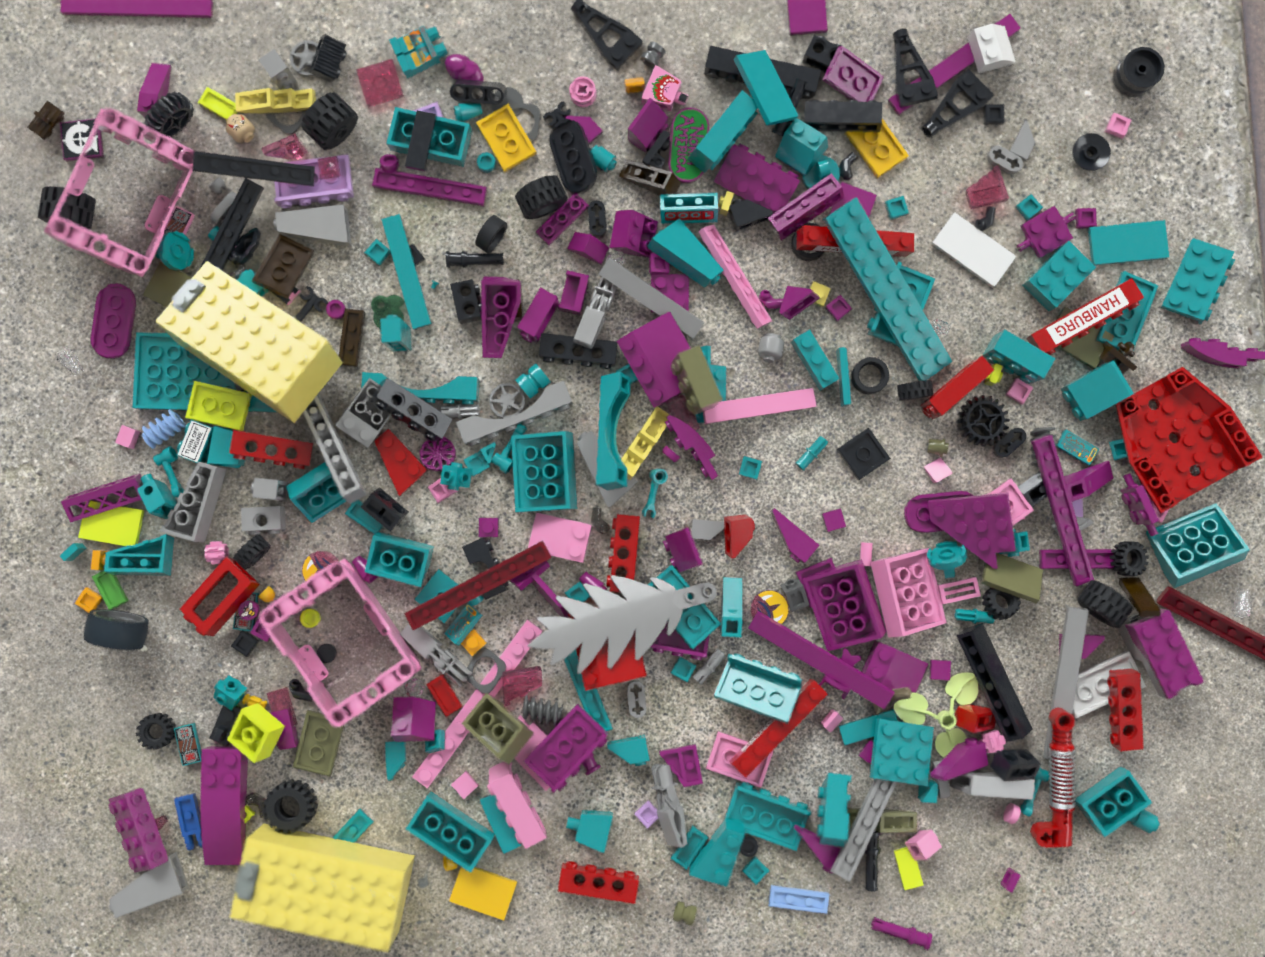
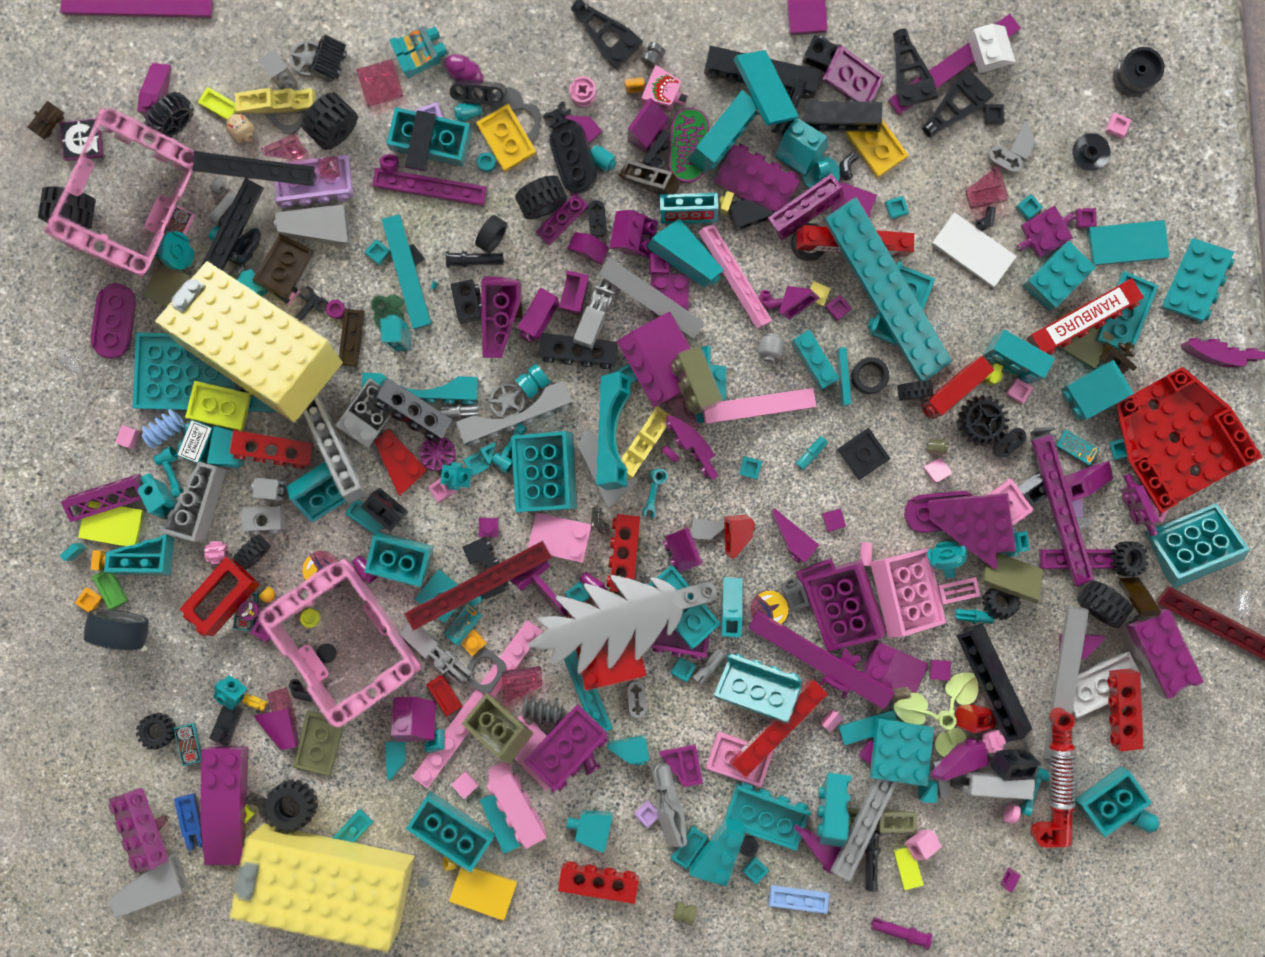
(245, 643): black tile -> none
(255, 732): neon yellow brick -> none

